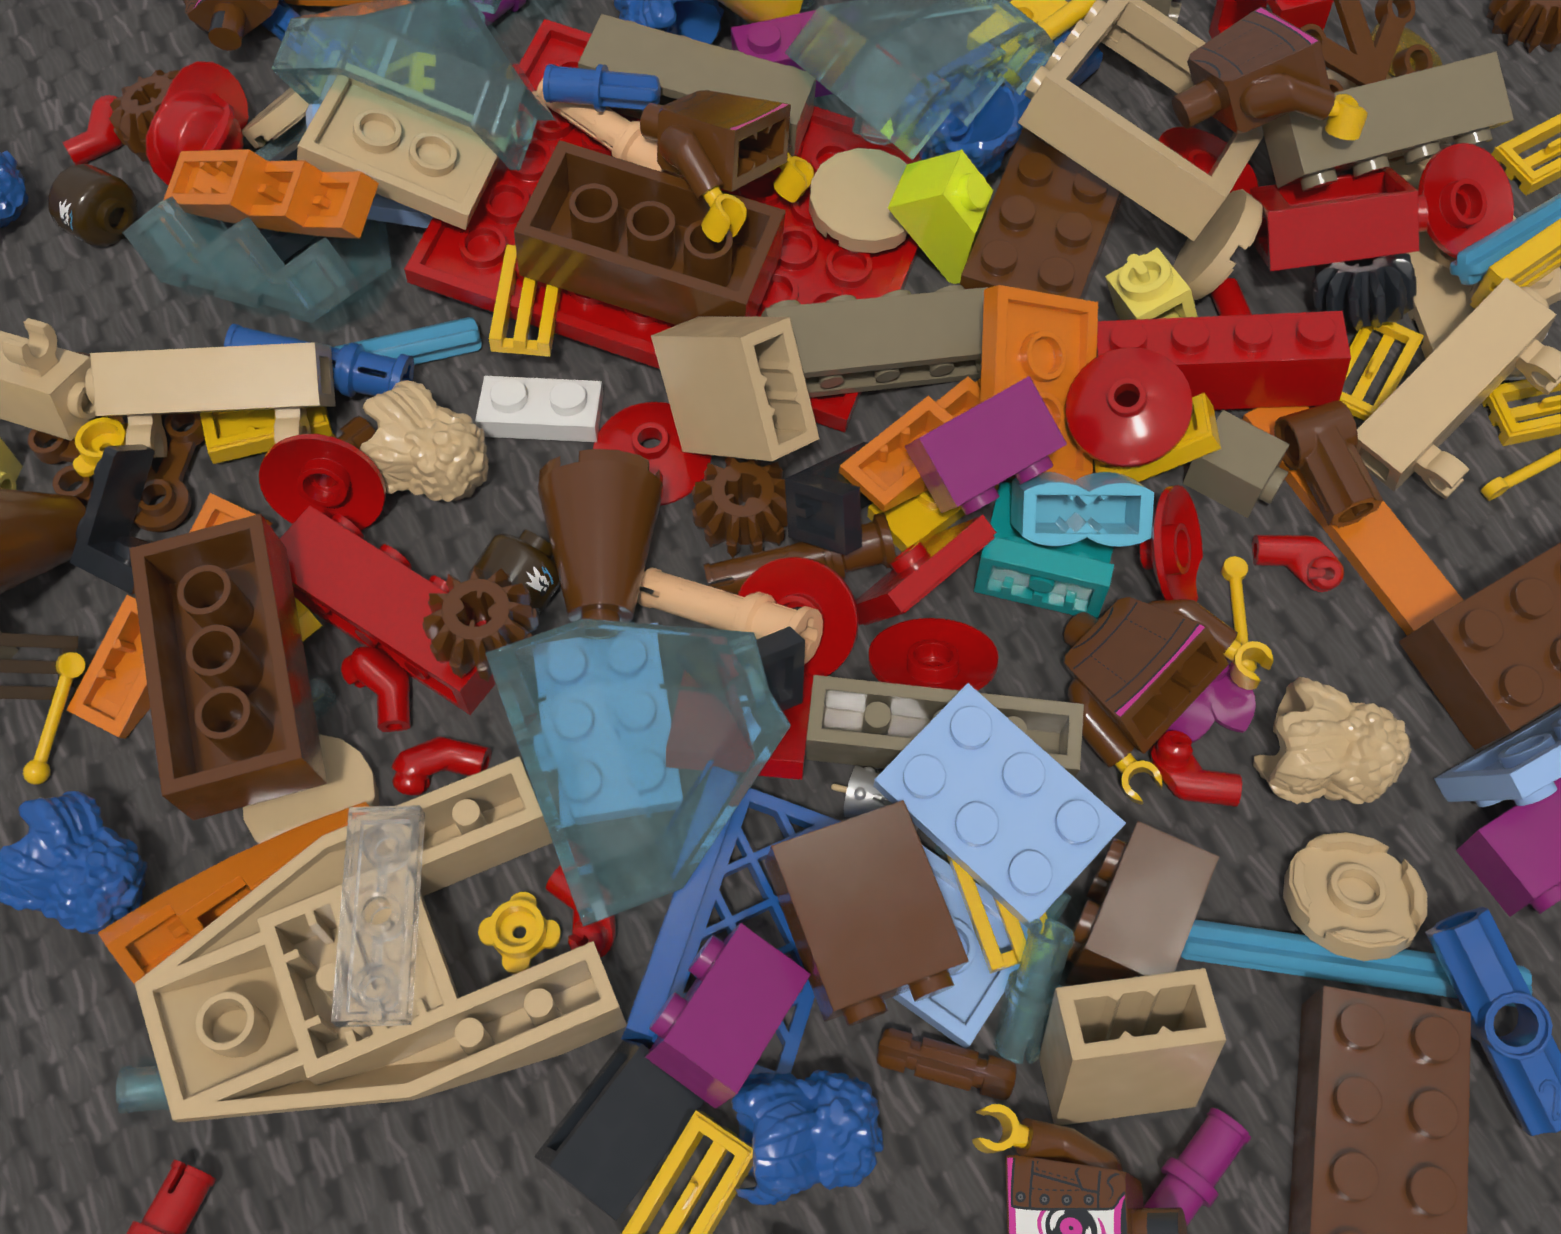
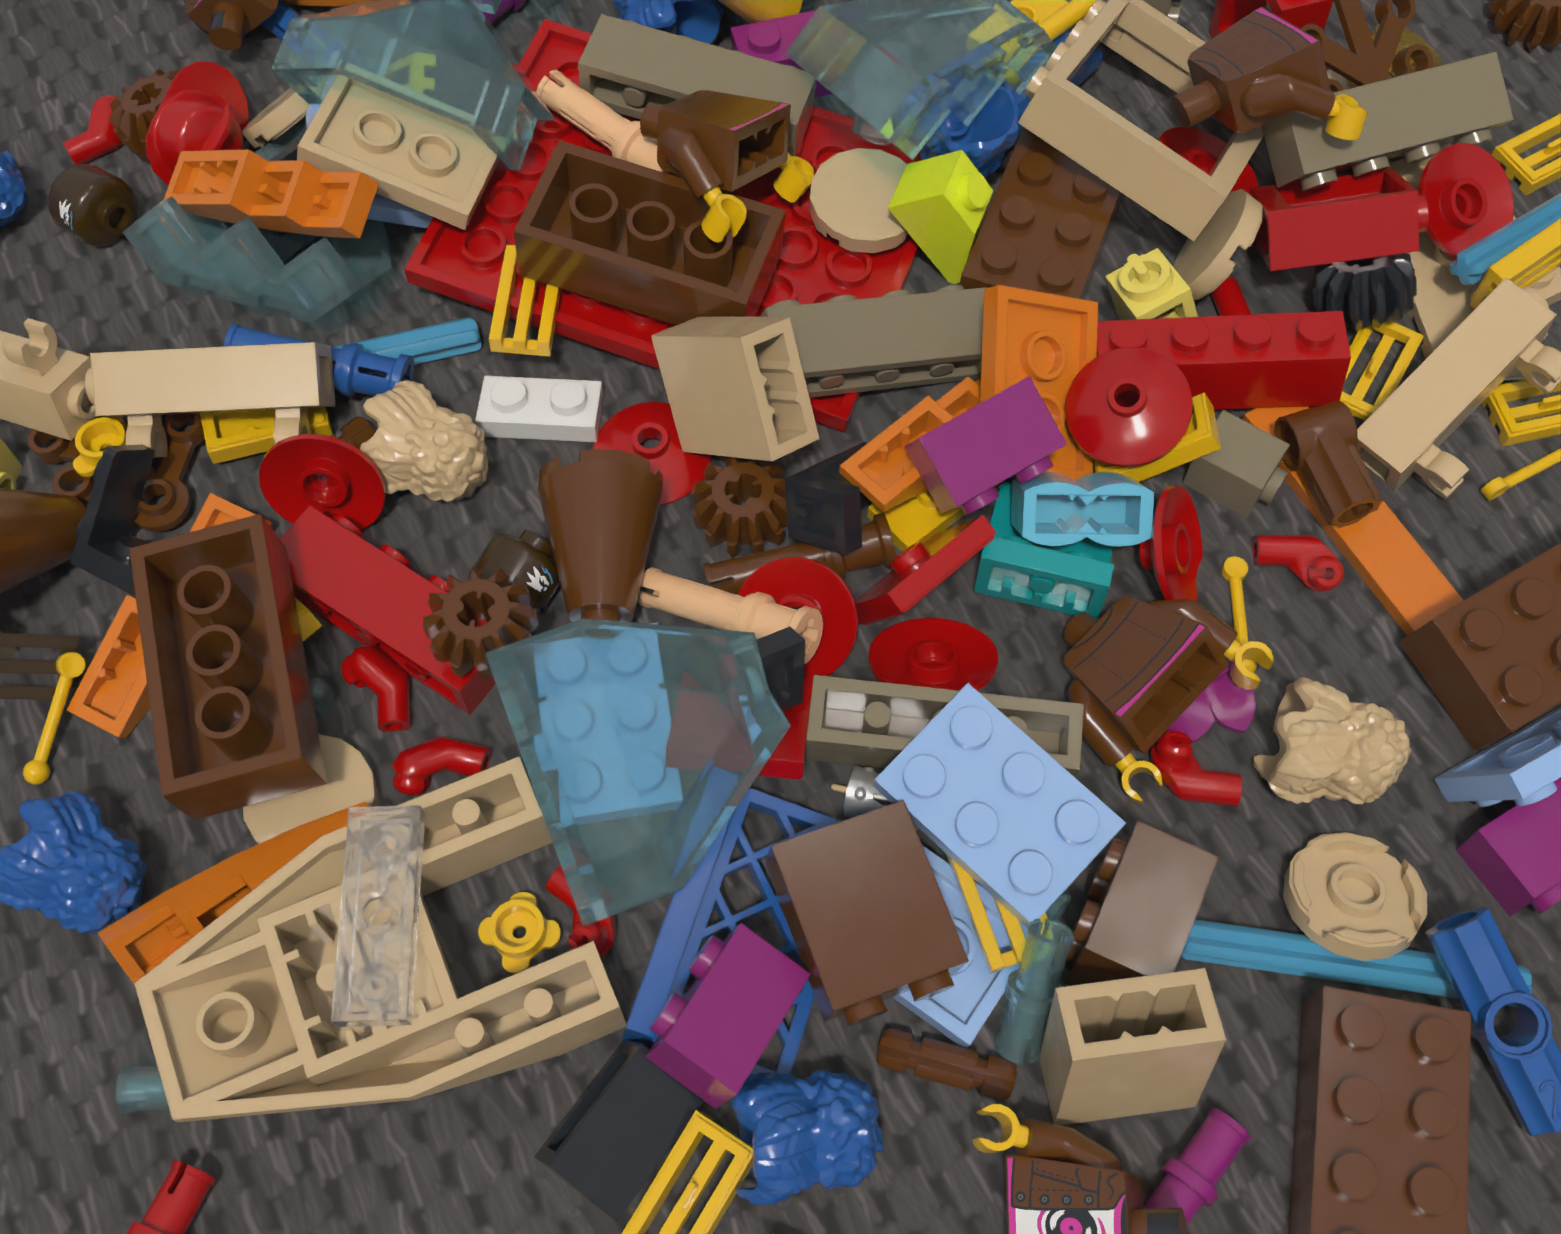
(600, 87): blue axle -> none

